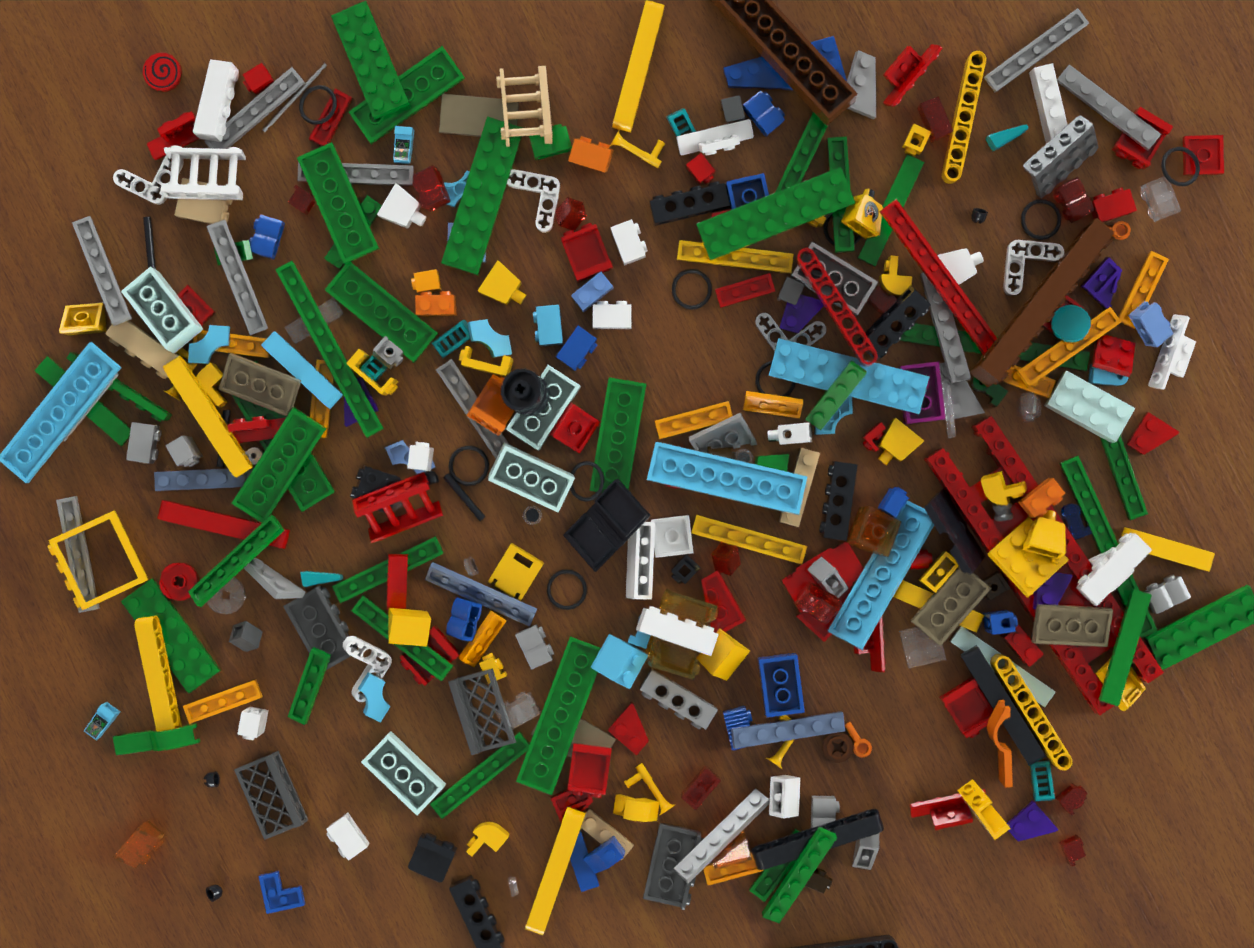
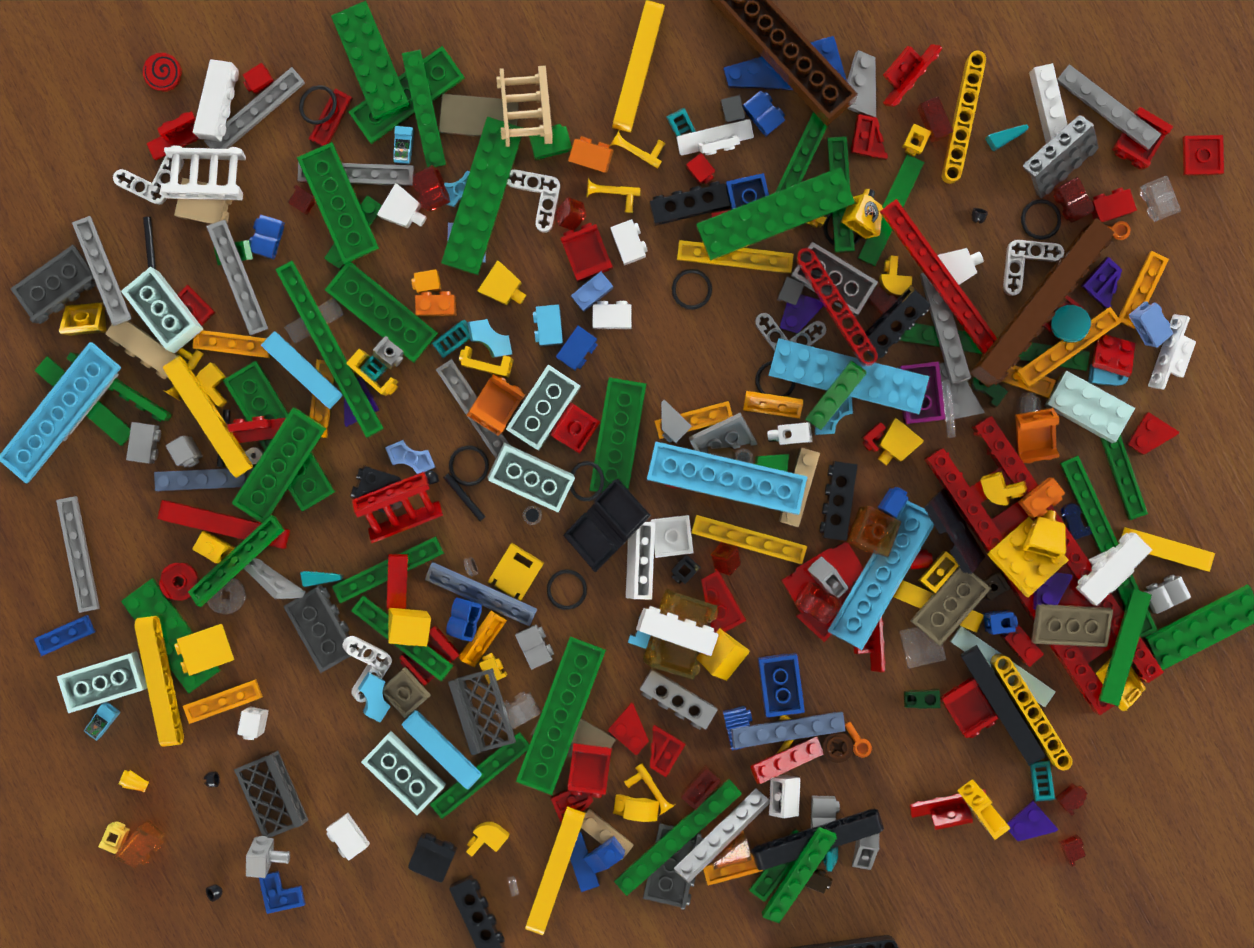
(54, 285): none -> dark grey bracket
(64, 635): none -> blue tile
(71, 582): yellow window -> none
(102, 682): none -> light aqua brick
(116, 828): none -> light yellow window
(133, 781): none -> yellow cone
(155, 740): green piece -> none
(202, 350): medium azure tile -> none
(204, 650): none -> yellow panel
(212, 547): none -> yellow torso
(245, 636): dark grey panel -> none
(259, 384): dark tan tile -> none
(261, 856): none -> light grey brick
(294, 97): light grey piece -> none
(309, 685): green plate -> none
(405, 692): none -> dark tan tile
(420, 456): white brick -> none
(423, 108): none -> green plate
(441, 749): none -> medium azure beam
(525, 392): black wheel -> none
(619, 661): medium azure slope -> none
(630, 192): none -> yellow piece
(664, 751): none -> red wing
(672, 423): none -> light grey slope
(677, 837): none -> green plate
(745, 290): red plate -> none
(787, 760): none -> plate
(831, 858): none -> teal slope
(867, 138): none -> red wing
(922, 698): none -> dark green leg
(997, 717): orange piece -> none
(1002, 512): dark grey wheel -> none
(1036, 50): light grey plate -> none
(1036, 435): none -> orange panel
(1163, 166): black tyre -> none

